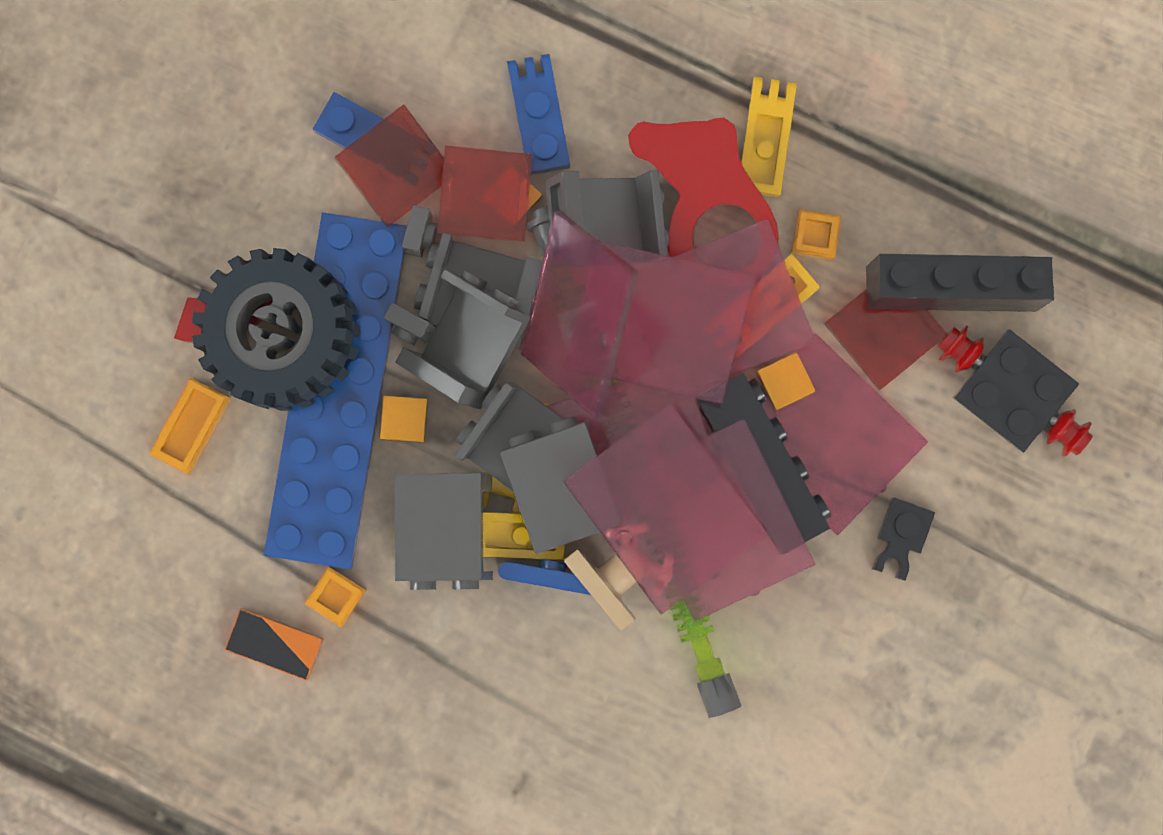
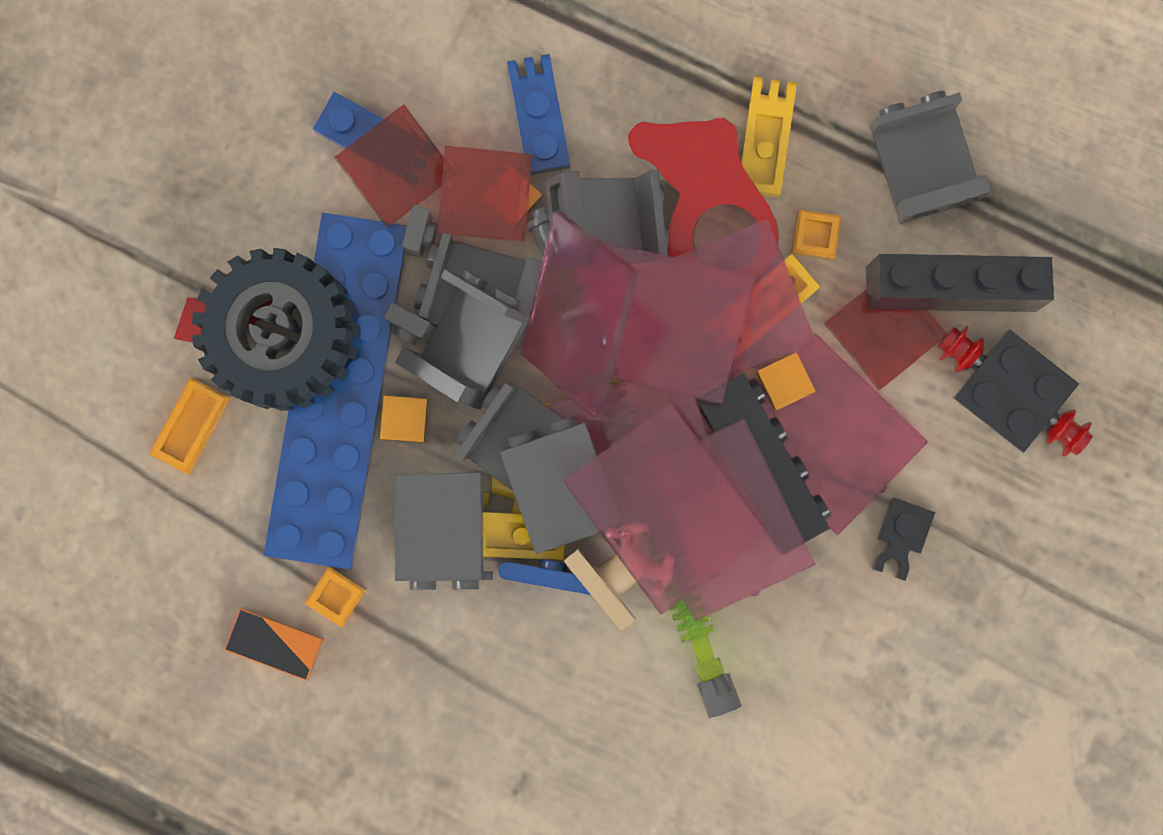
(926, 157): none -> dark grey panel

